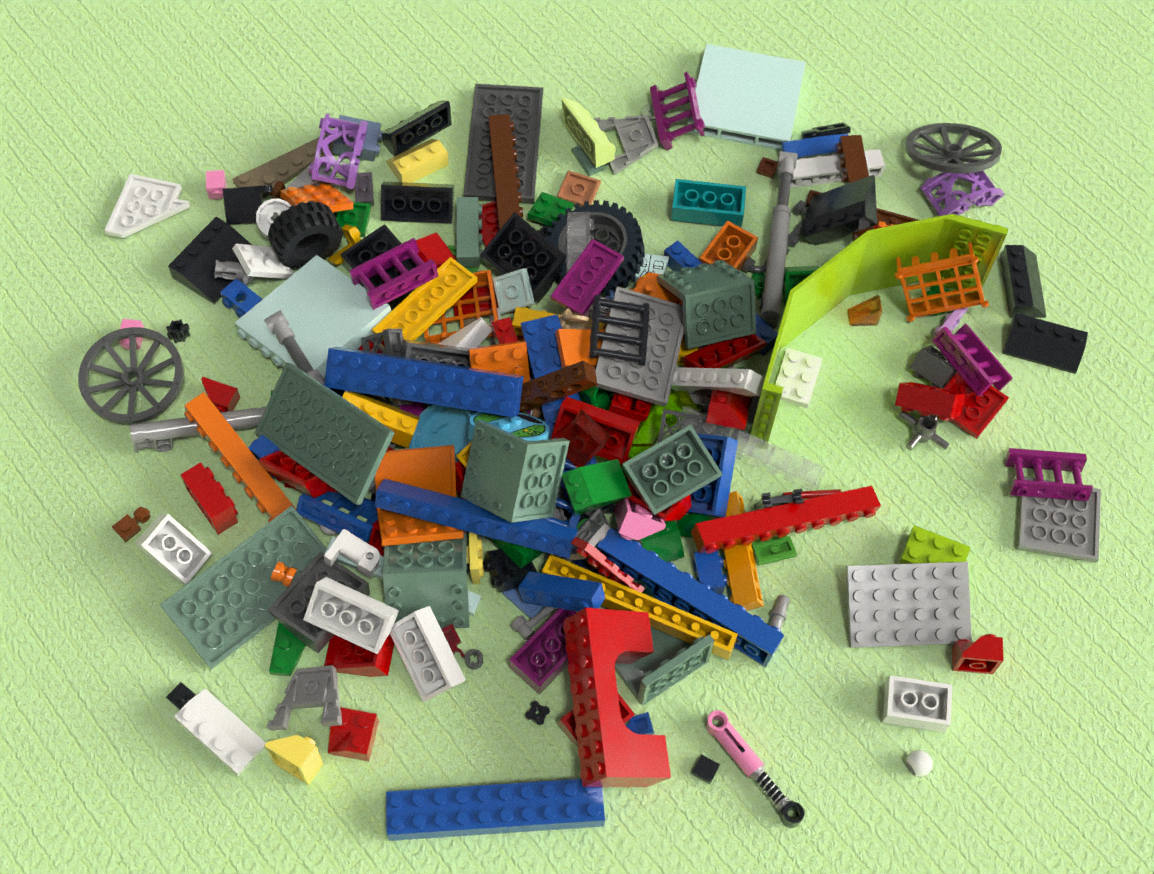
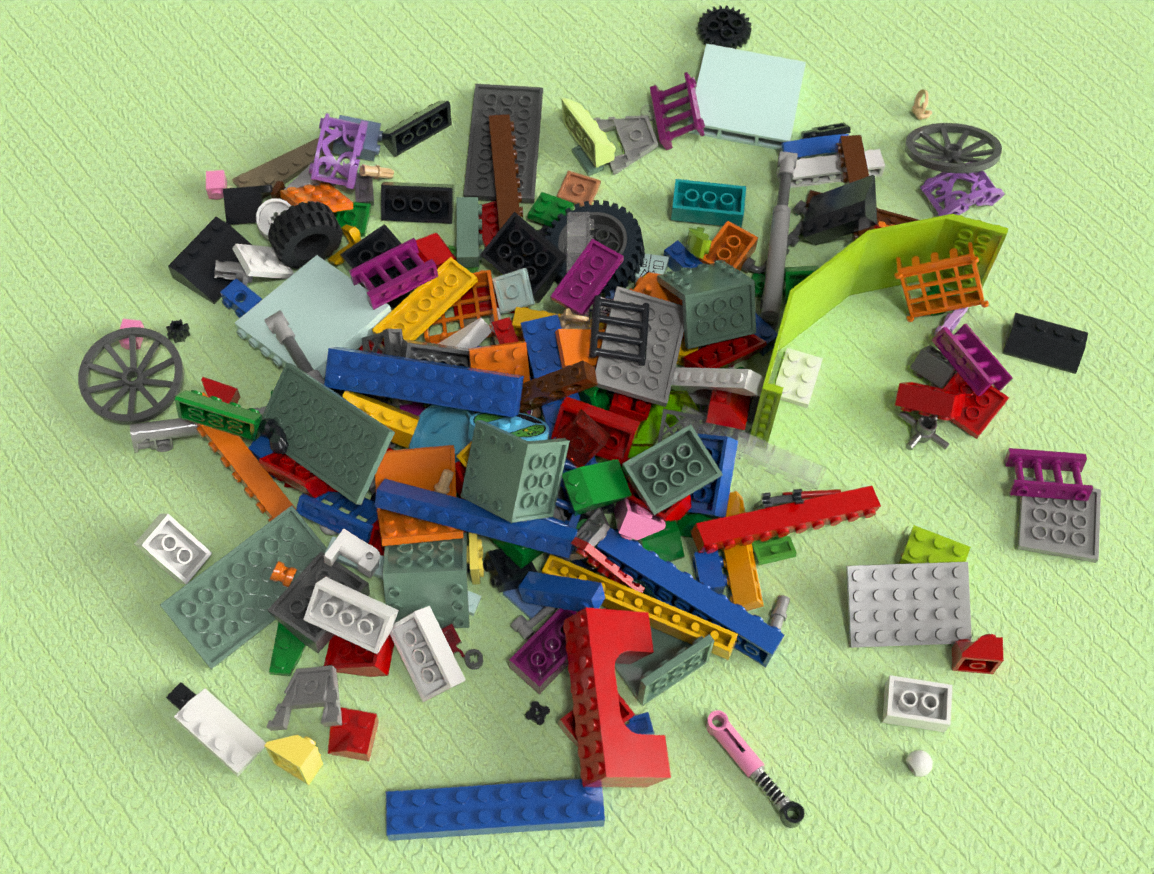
(128, 527): dark orange plate -> none
(144, 204): white wing -> none
(210, 497): red brick -> none
(218, 414): none -> green slope
(278, 441): none -> black arm
(376, 172): none -> tan axle
(419, 161): light yellow slope -> none
(444, 482): none -> tan axle
(698, 242): none -> lime slope
(705, 769): black tile -> none
(724, 27): none -> black gear
(767, 167): copper tile -> none
(866, 313): clear orange slope -> none
(919, 110): none -> tan piece
(1022, 282): black slope -> none

